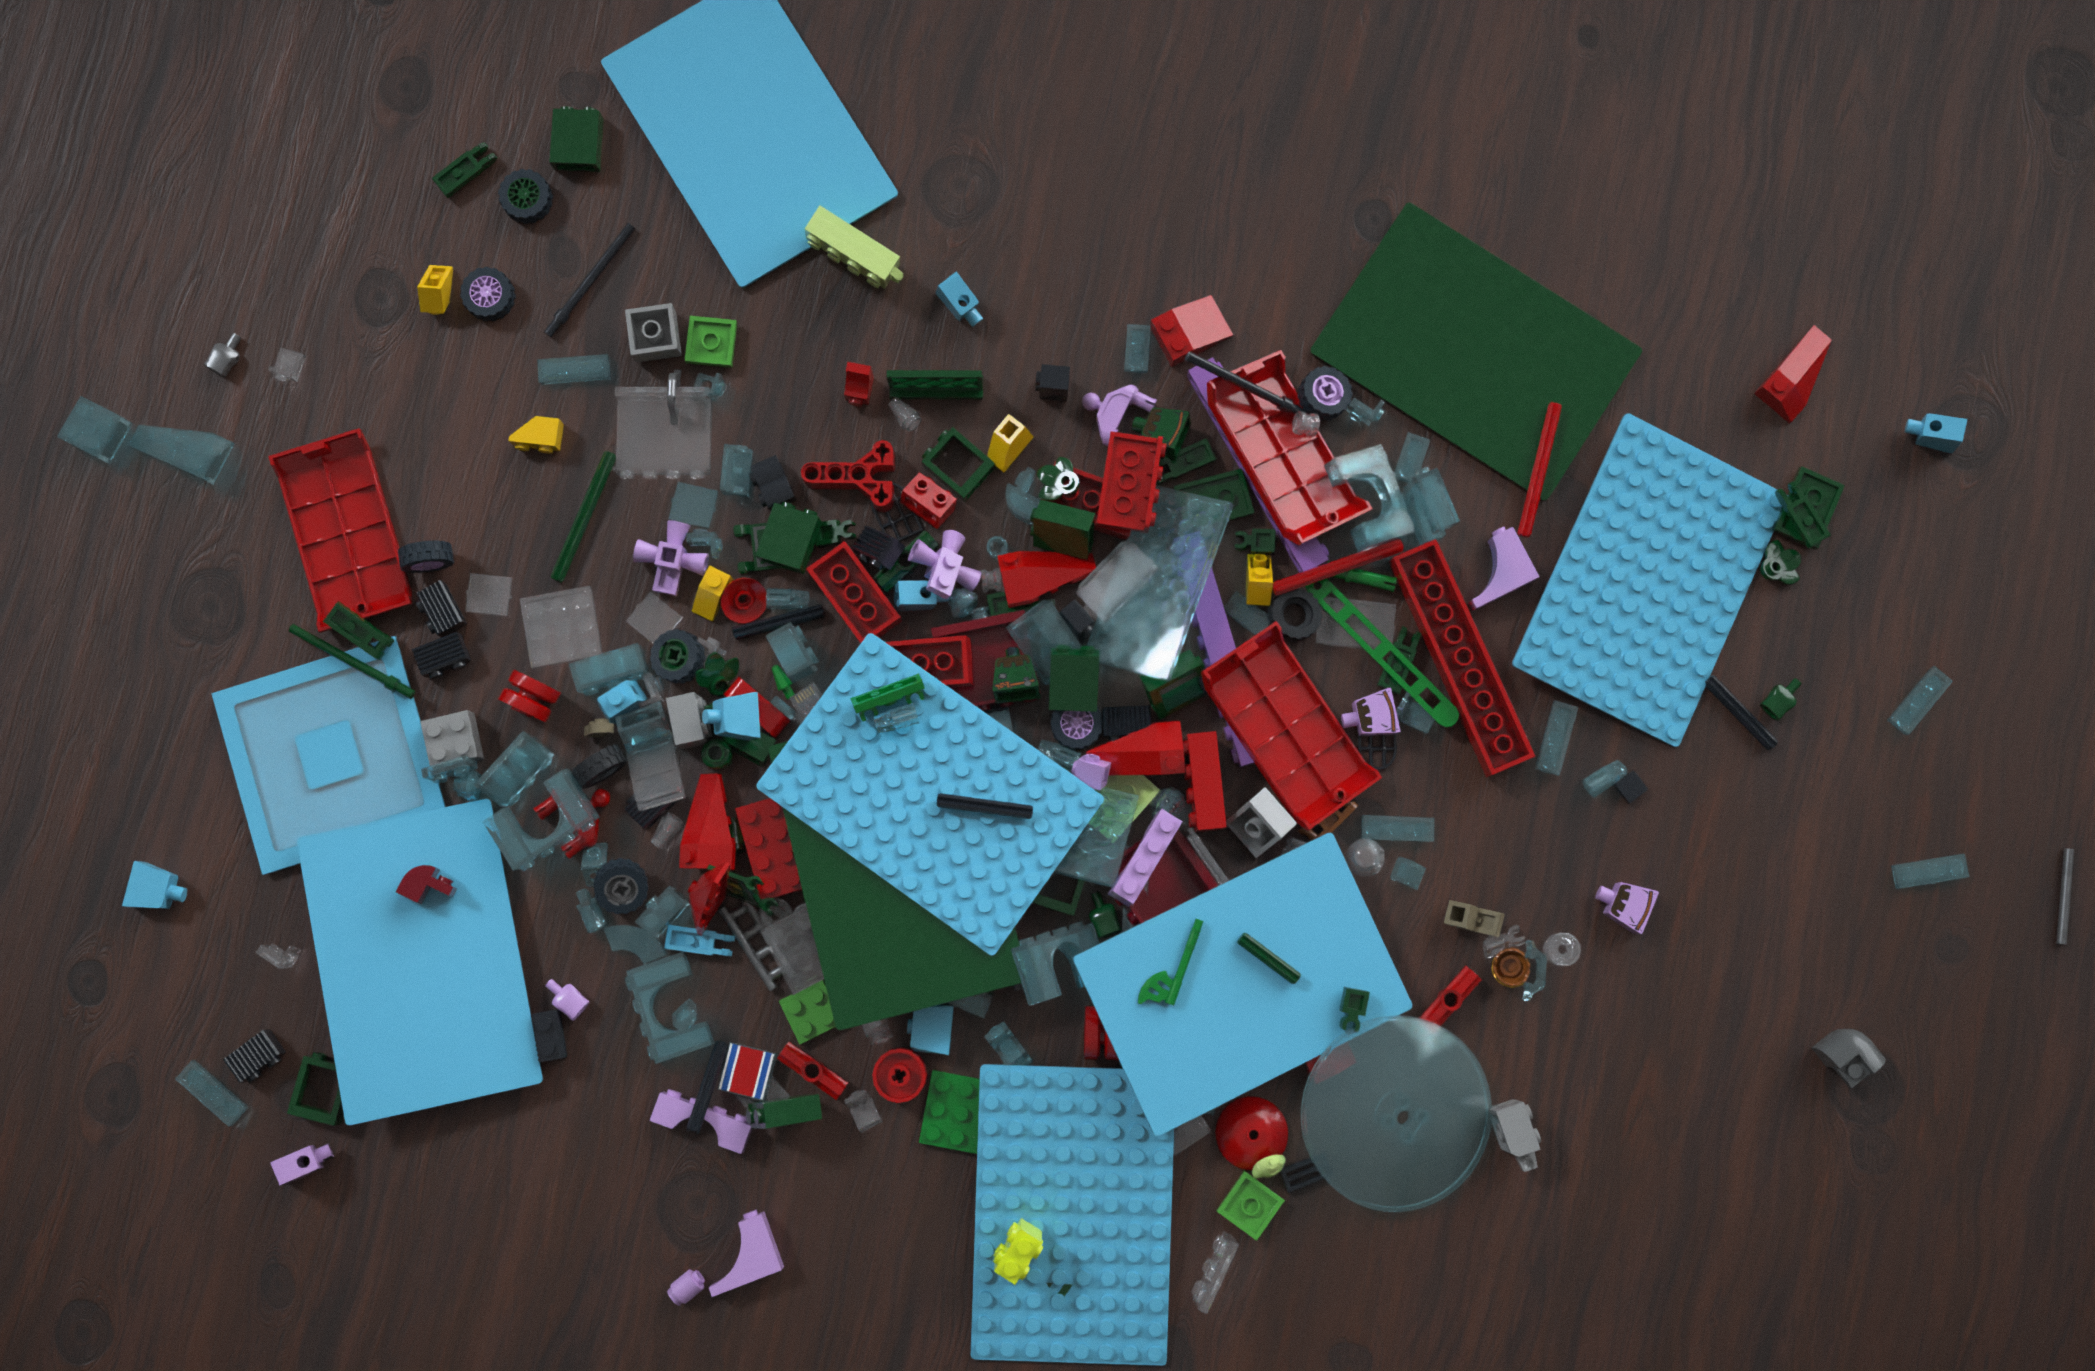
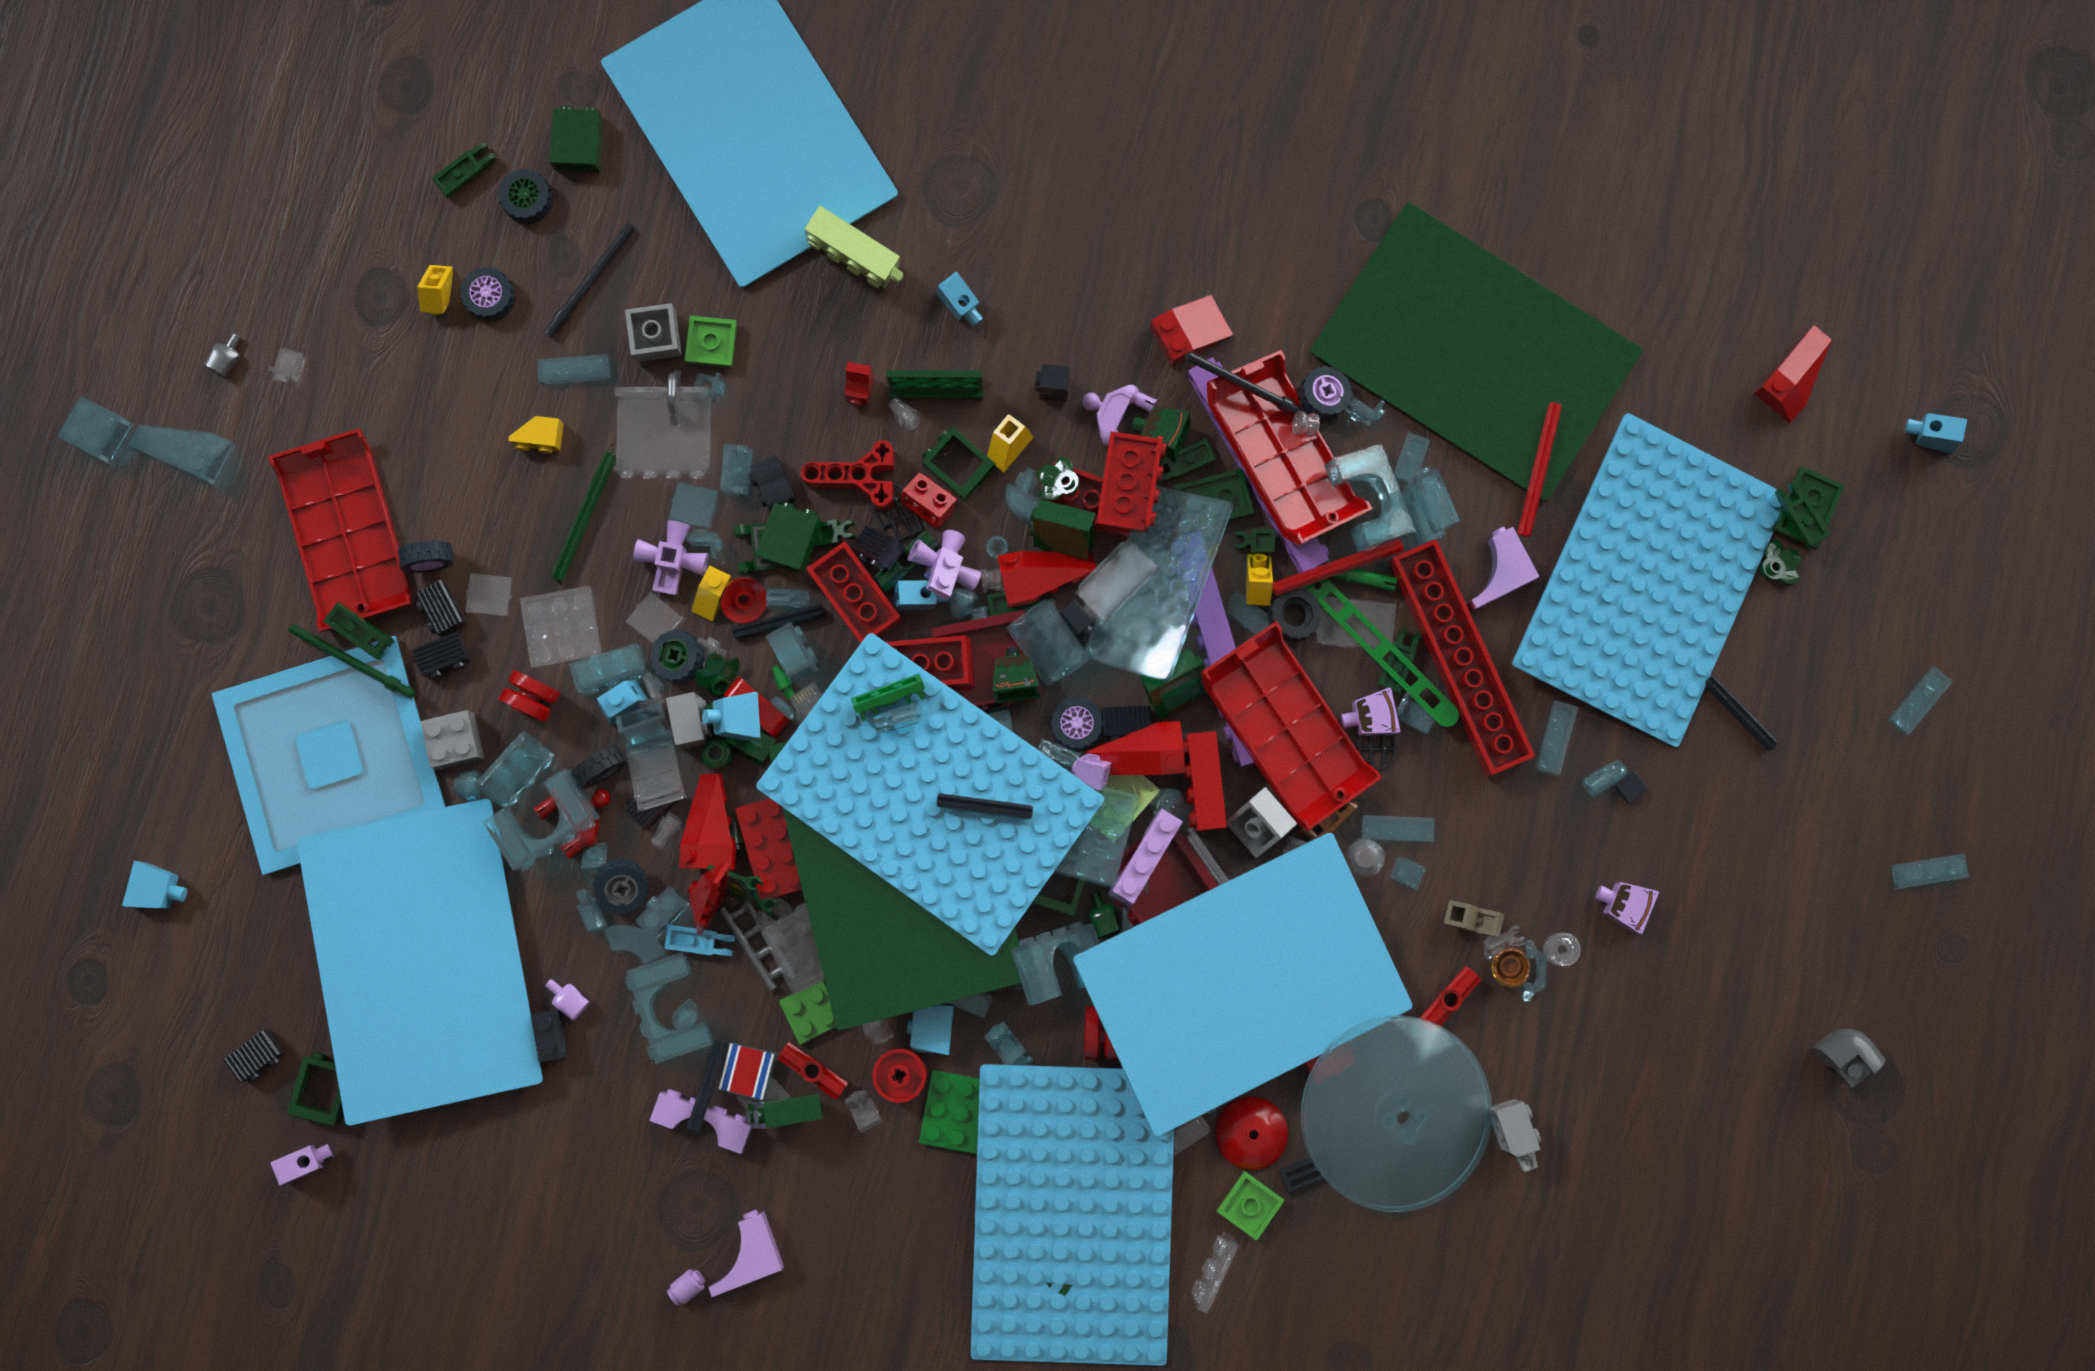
(211, 1093): clear light blue plate -> none
(274, 955): clear bracket -> none
(420, 879): dark red brick -> none
(455, 767): clear light blue plate -> none
(599, 728): dark tan plate -> none
(1015, 1255): neon yellow brick -> none
(1074, 678): dark green brick -> none
(1137, 348): clear light blue plate -> none
(1175, 984): green piece -> none
(1268, 1166): yellowish green piece -> none
(1269, 958): dark green axle -> none
(1353, 1003): dark green plate -> none
(1780, 700): dark green piece -> none
(2065, 894): flat silver bar -> none

